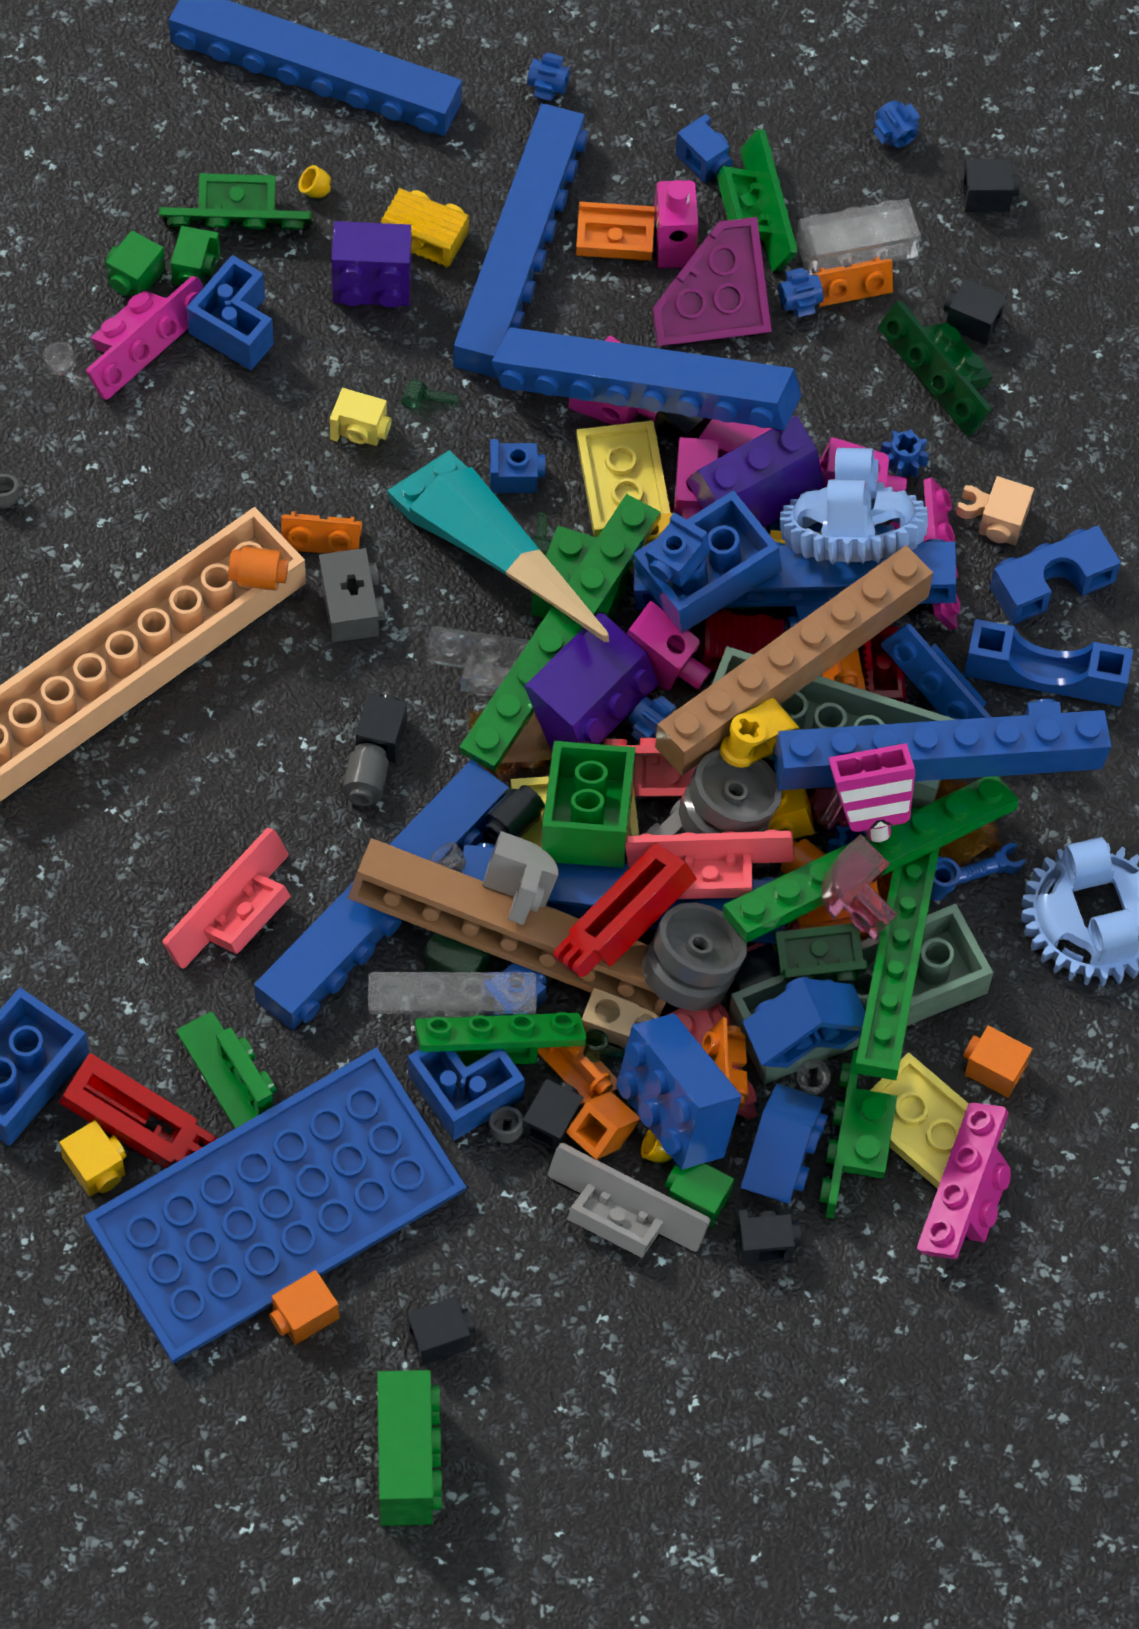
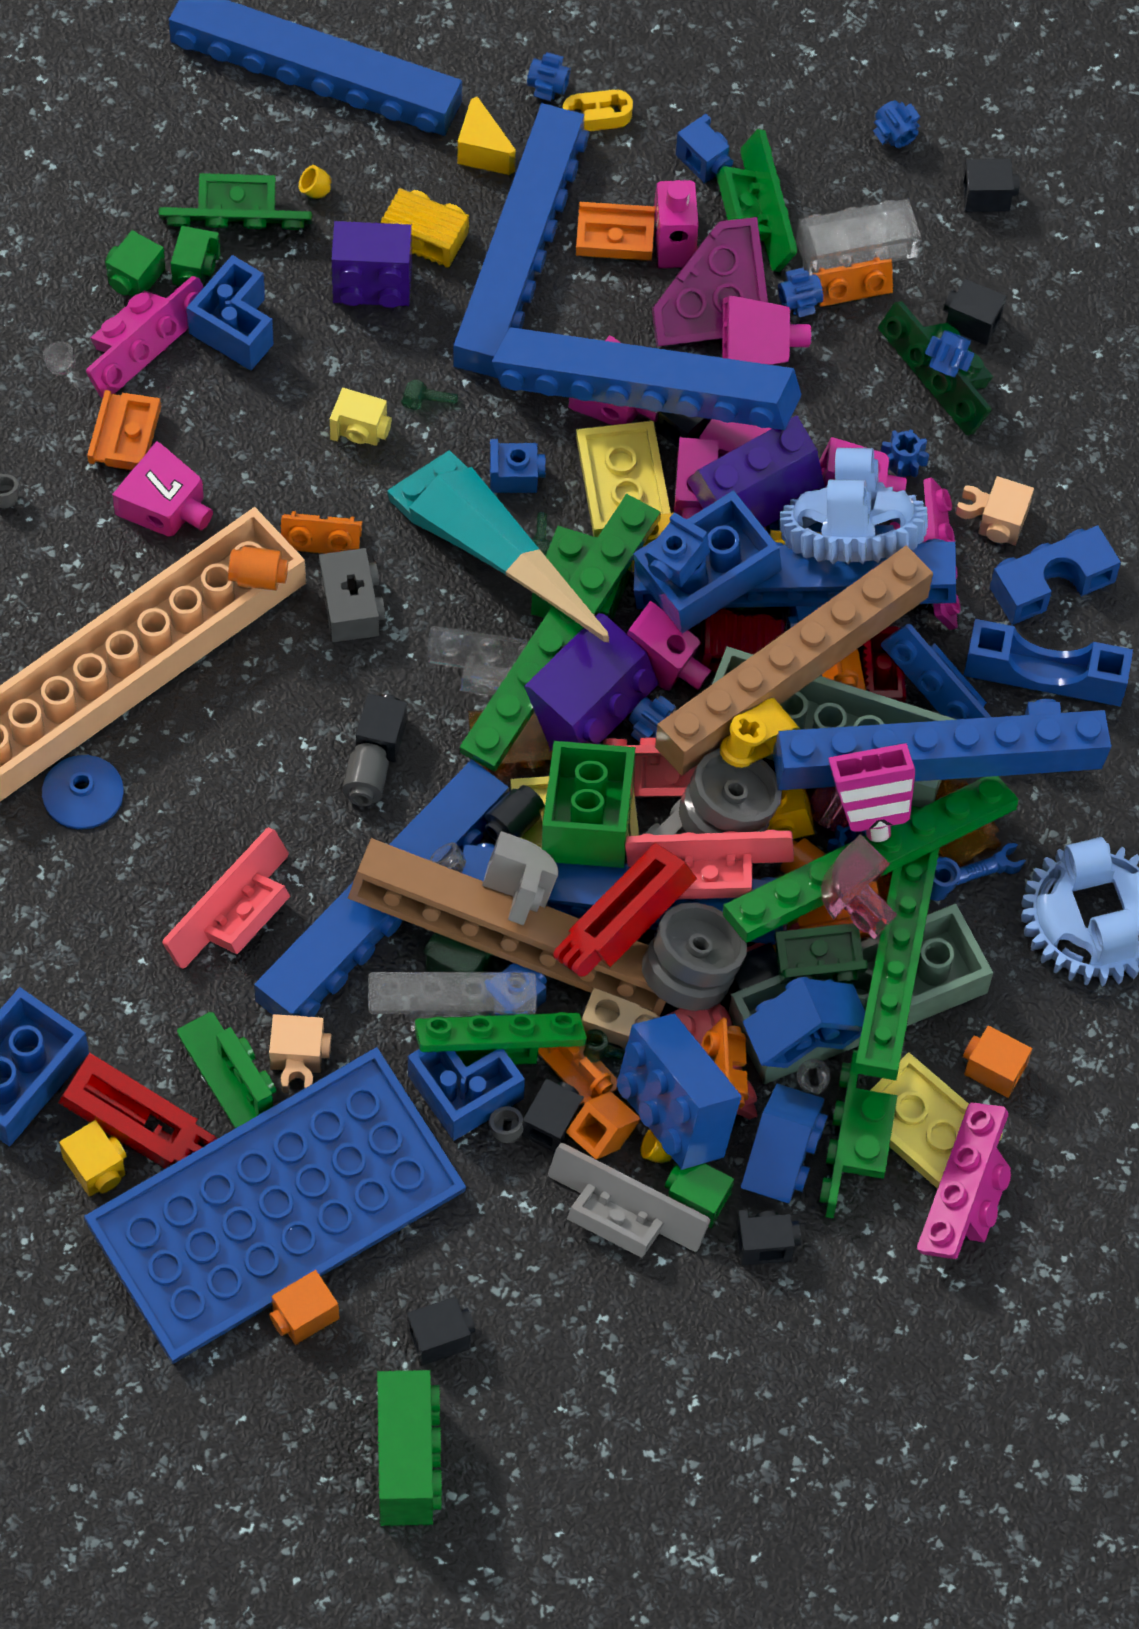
(87, 806): none -> blue dish
(124, 429): none -> orange plate
(162, 494): none -> dark pink torso
(298, 1047): none -> light nougat brick
(483, 142): none -> yellow slope
(598, 109): none -> yellow beam
(760, 331): none -> dark pink torso
(949, 353): none -> blue gear

